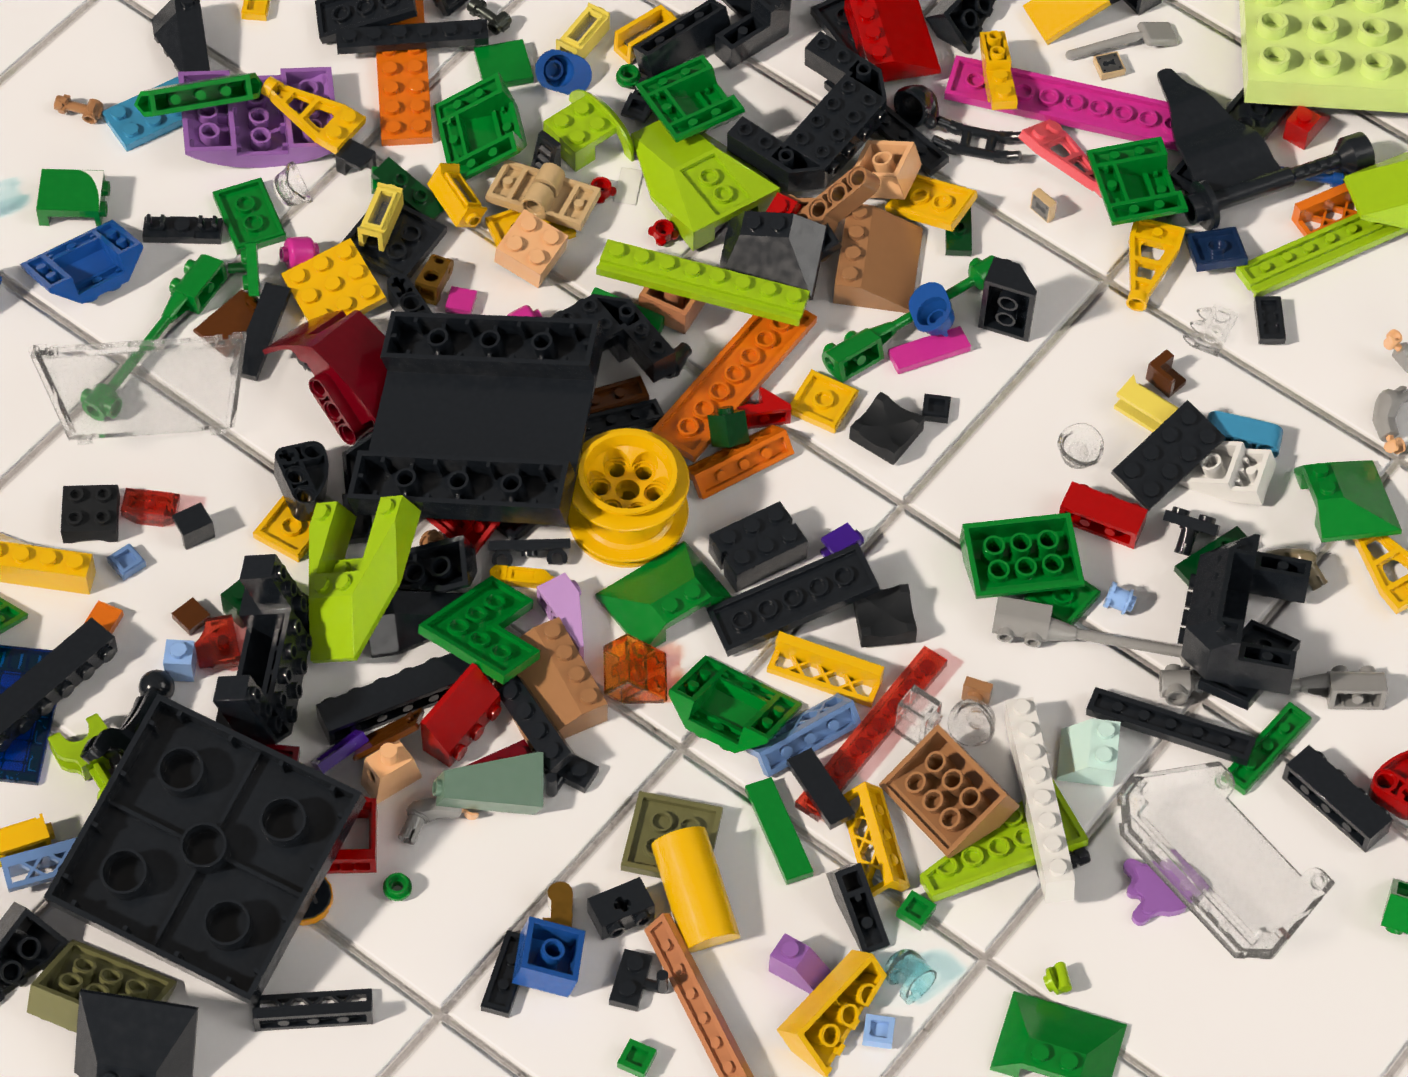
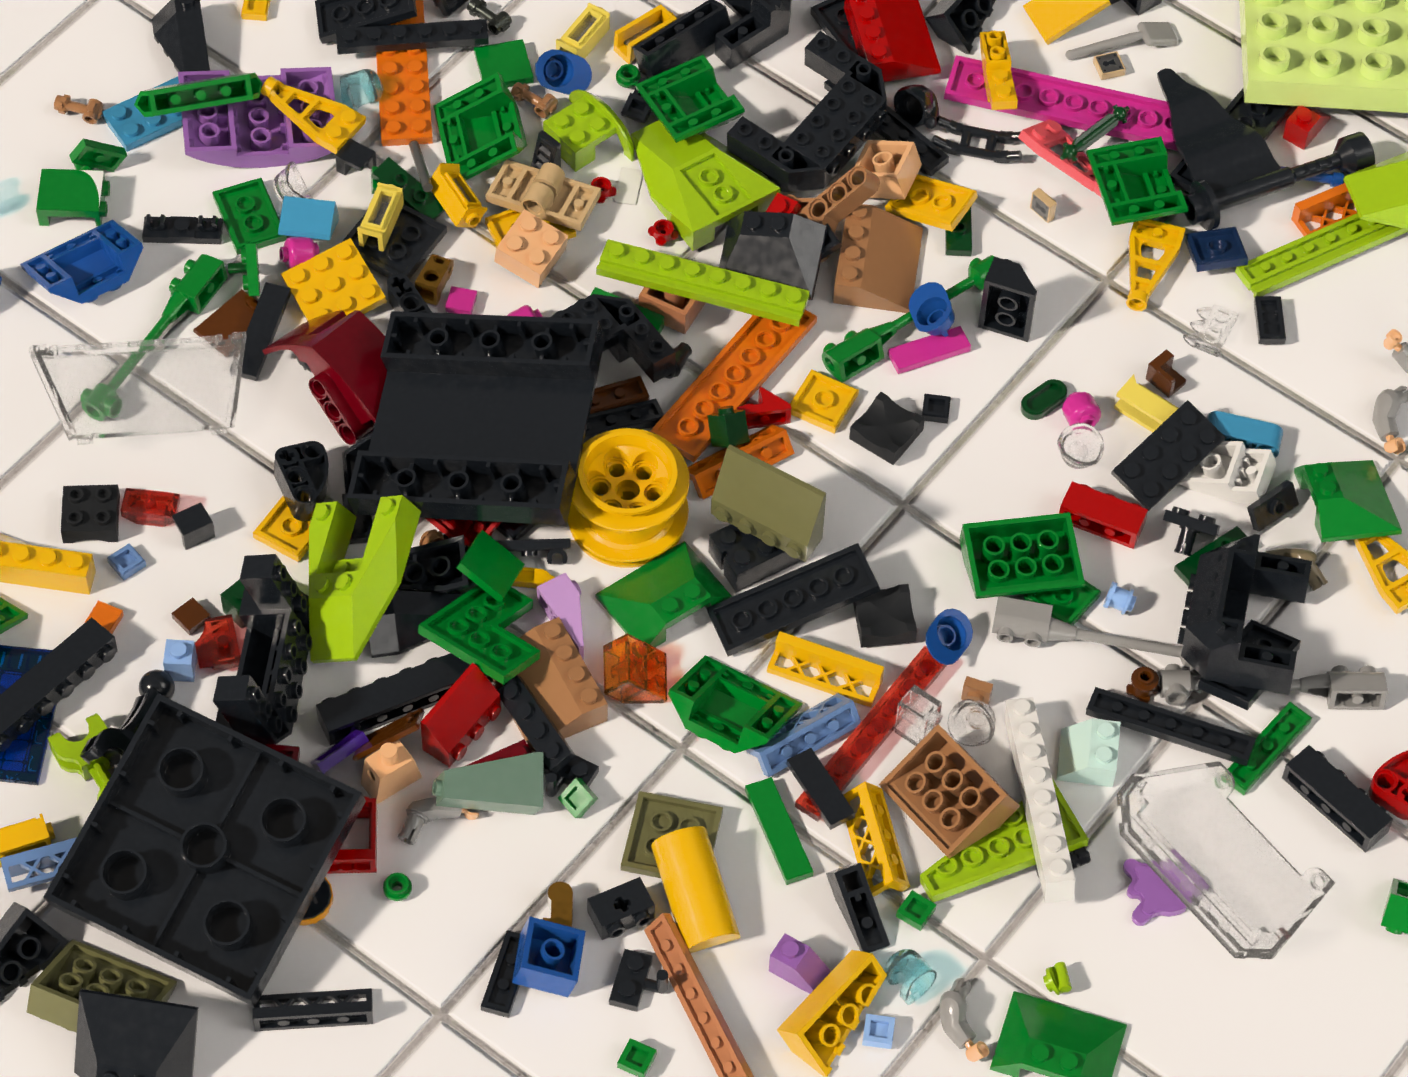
(98, 155): none -> green plate
(308, 218): none -> dark azure slope
(364, 88): none -> clear light blue helmet
(420, 166): none -> dark grey bar
(490, 566): none -> green tile
(543, 106): none -> medium nougat bar
(577, 798): none -> plate
(769, 504): none -> olive slope
(840, 539): dark purple window -> none
(949, 636): none -> blue piece
(954, 1022): none -> light grey arm
(1043, 399): none -> dark green tile
(1081, 408): none -> dark pink head
(1094, 133): none -> dark green wheel
(1143, 684): none -> reddish brown brick
(1273, 505): none -> black plate

